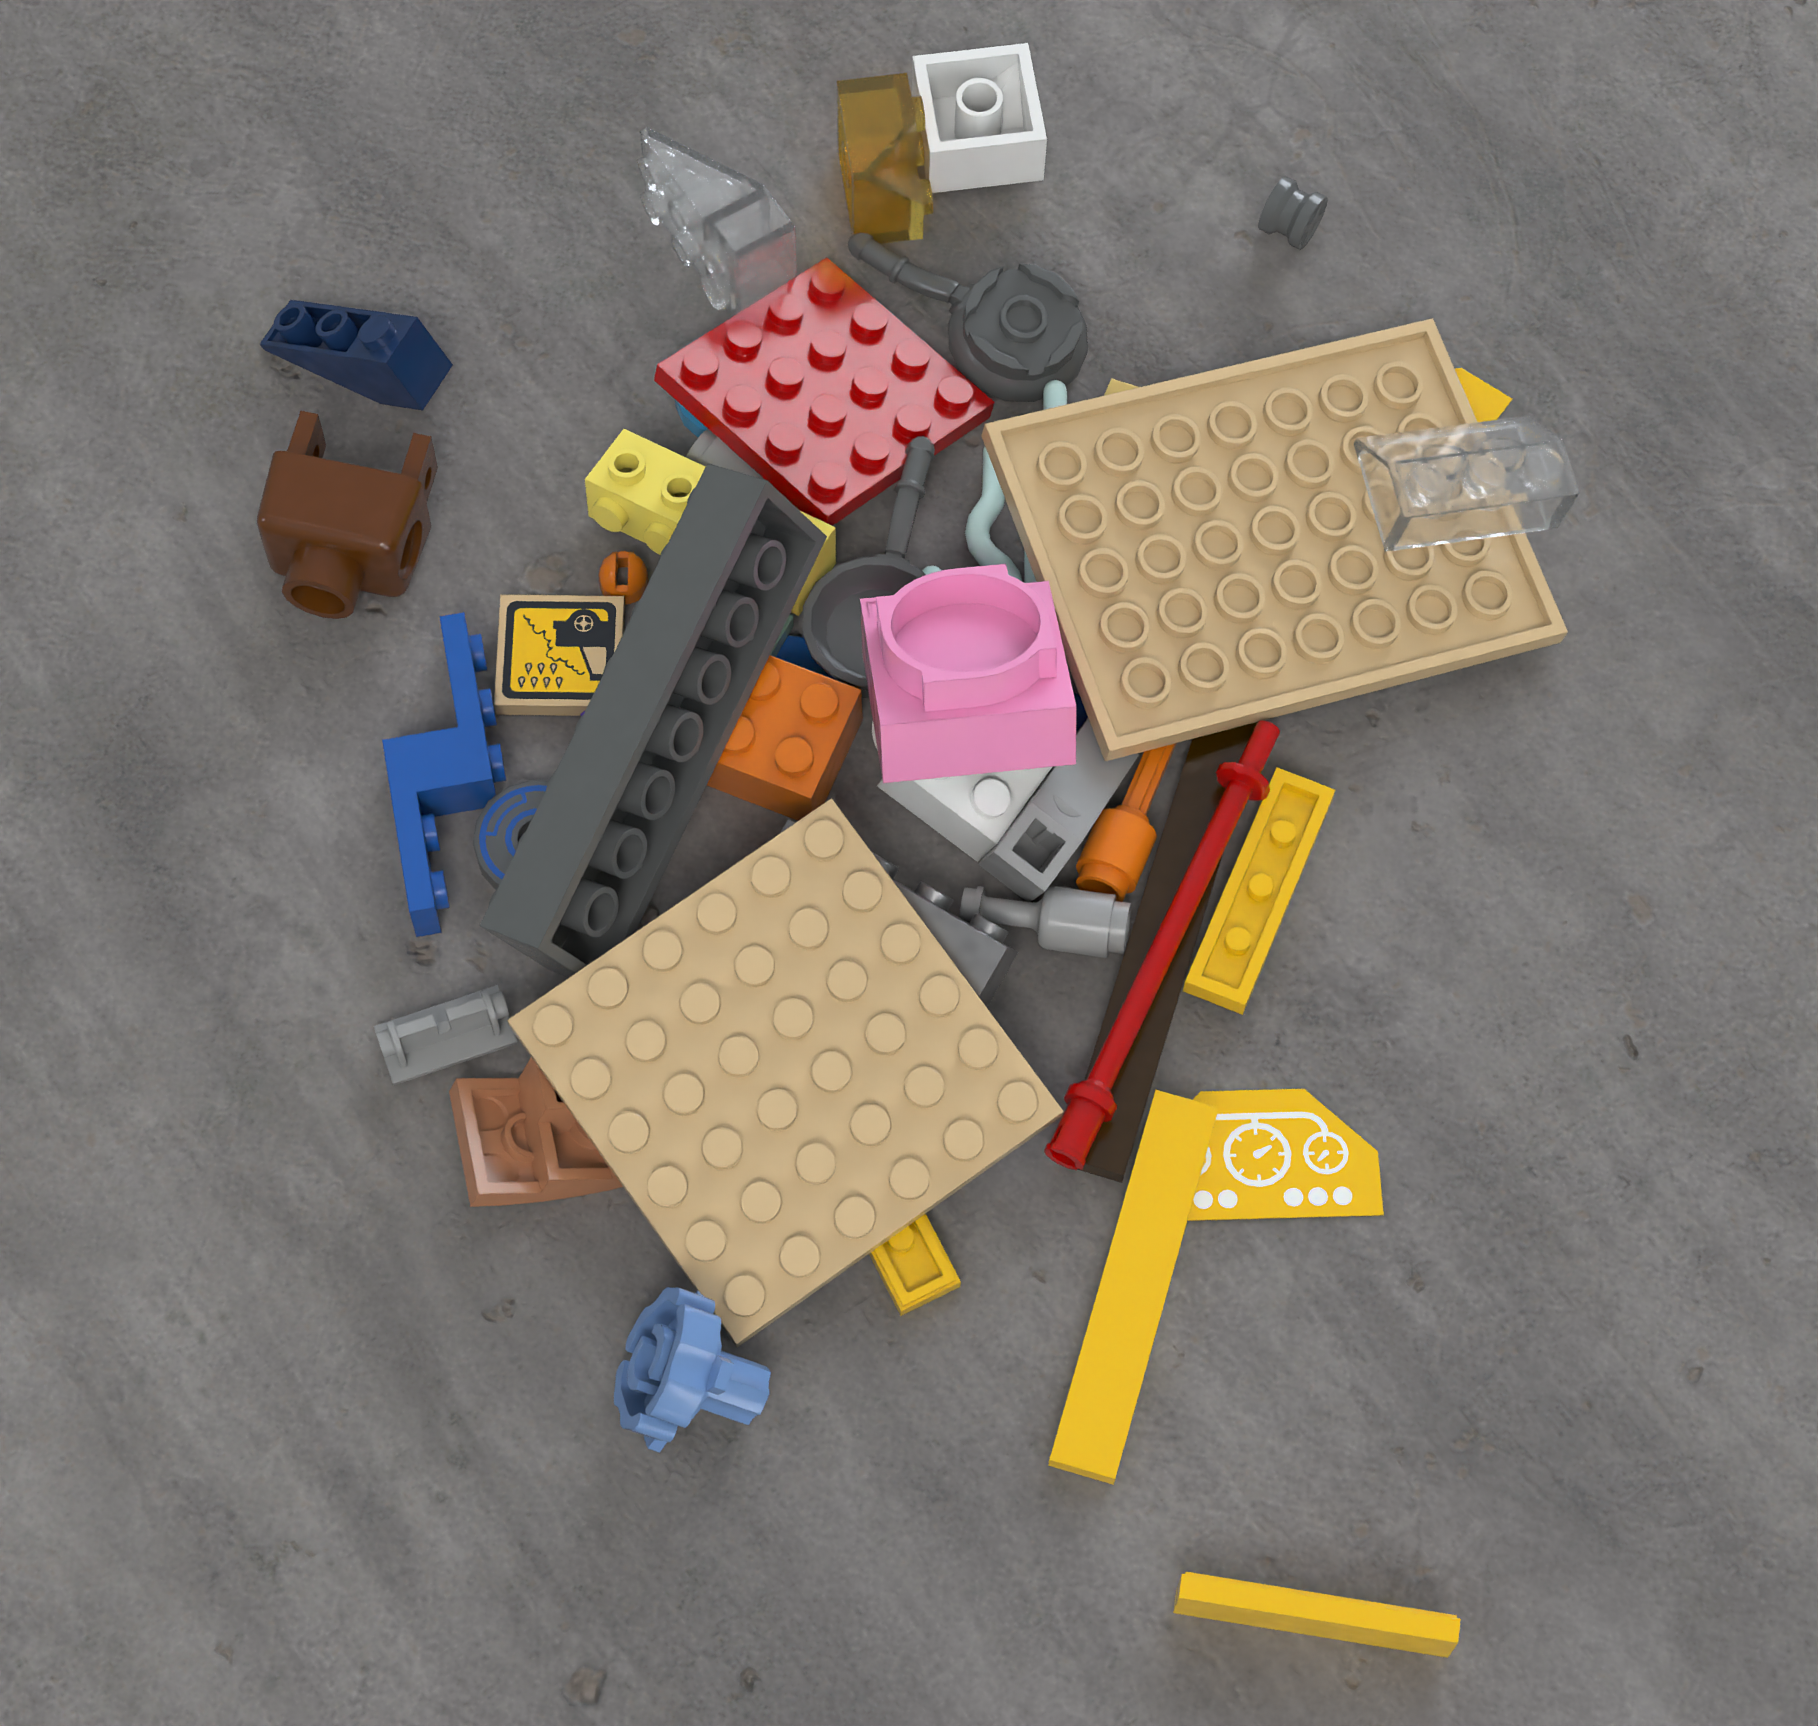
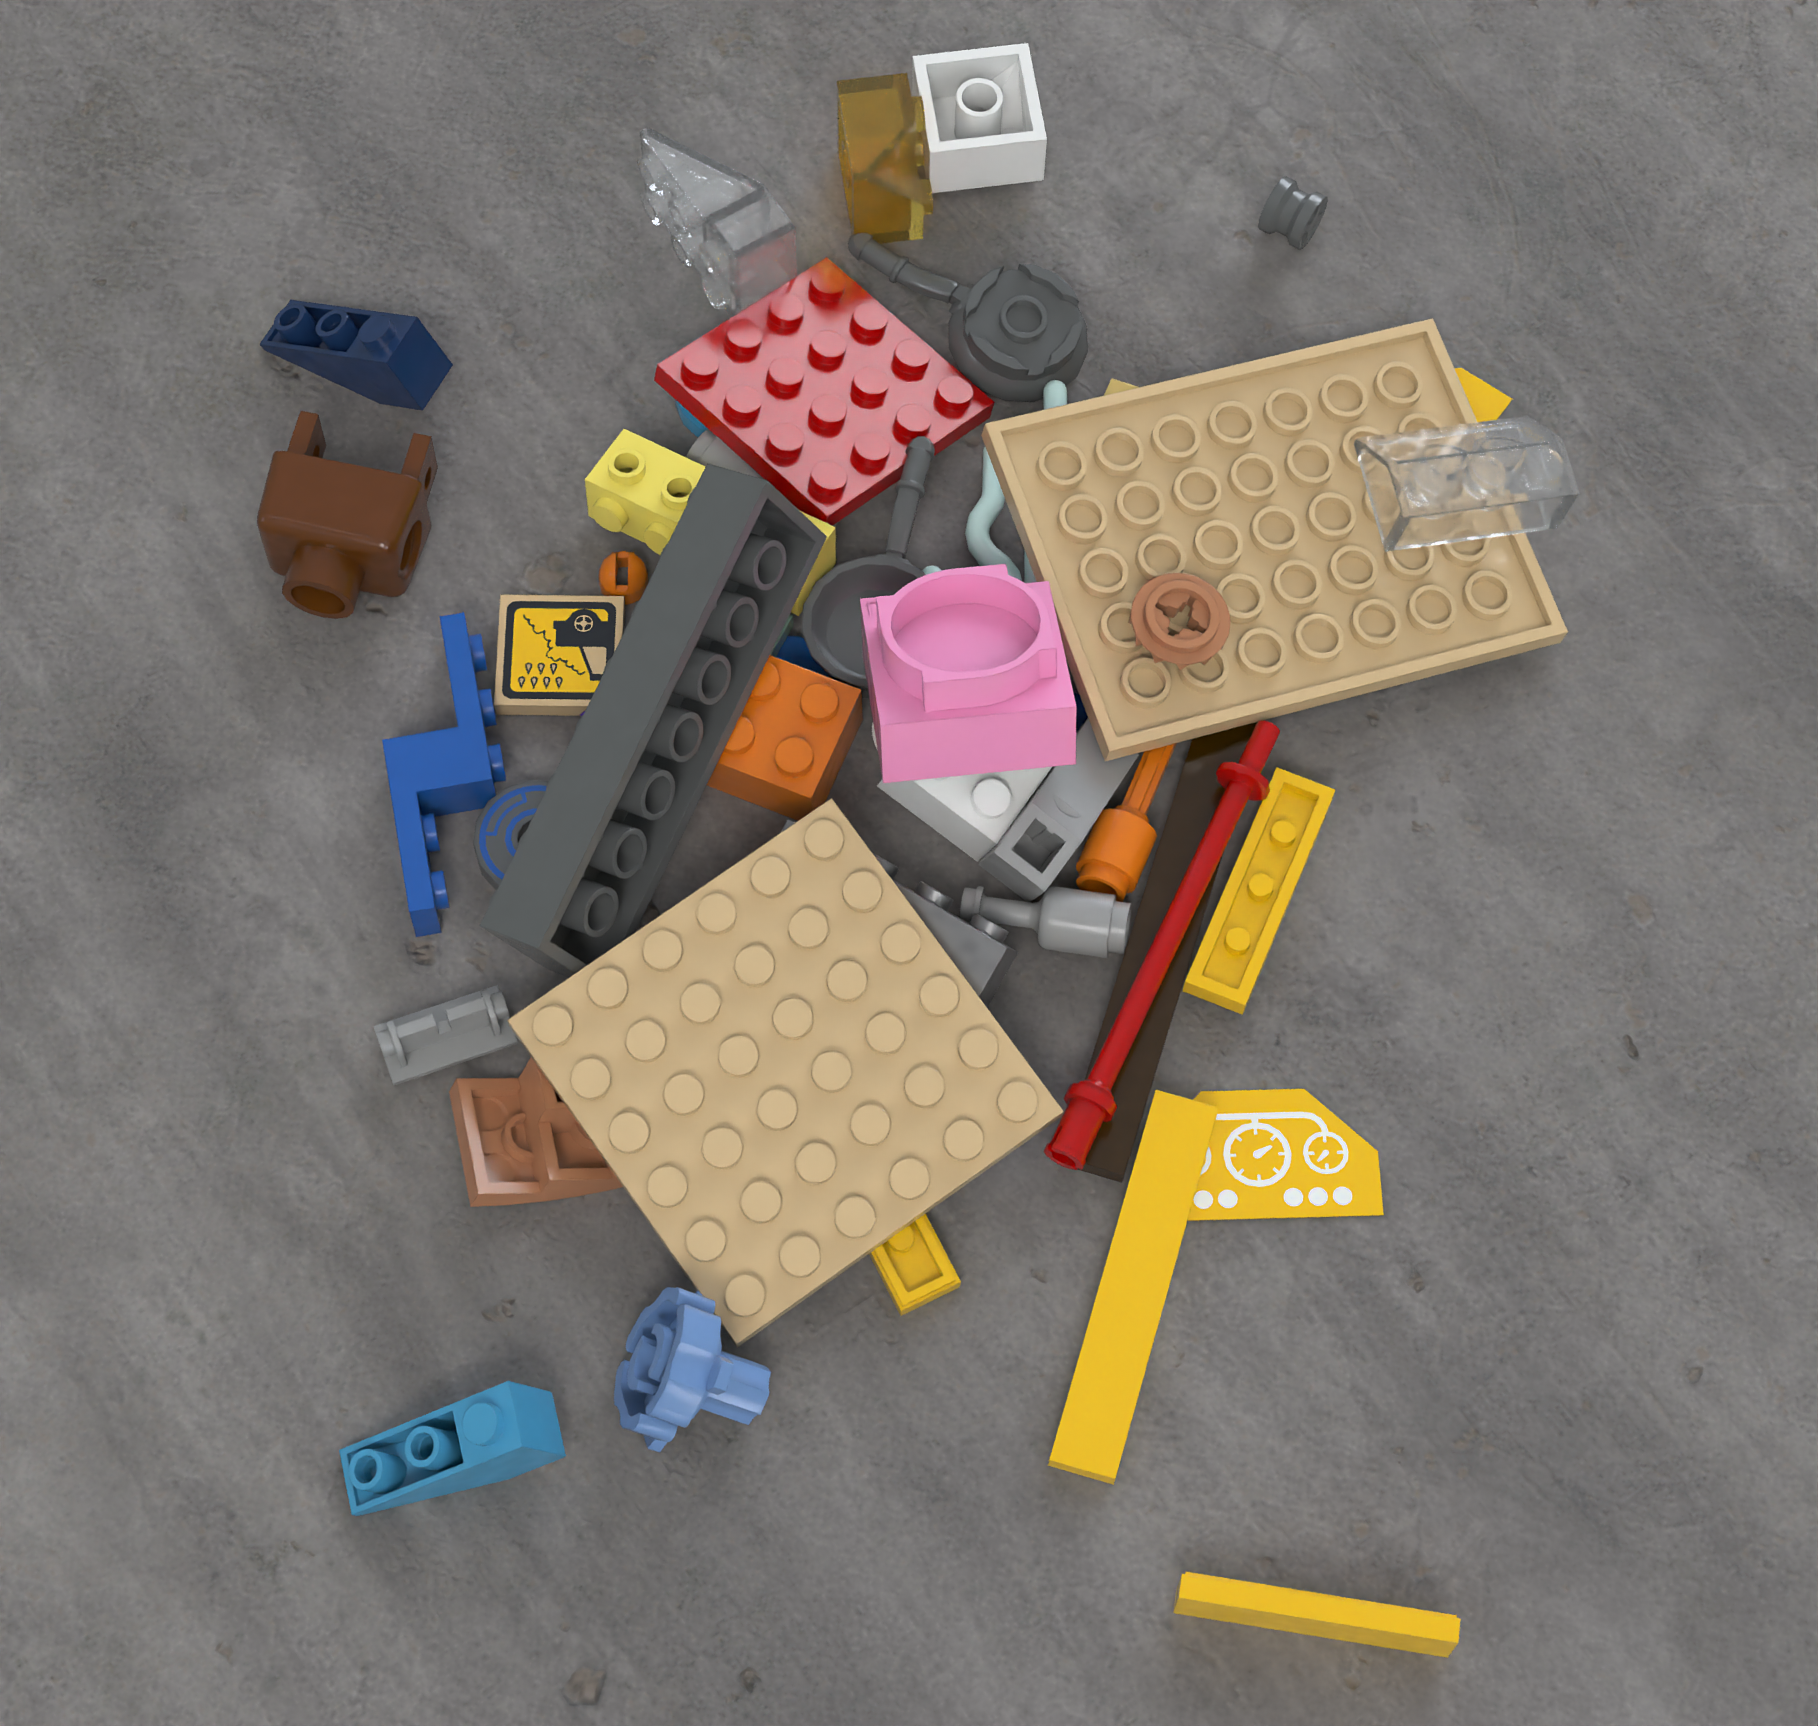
(454, 1449): none -> dark azure slope
(1168, 596): none -> nougat gear

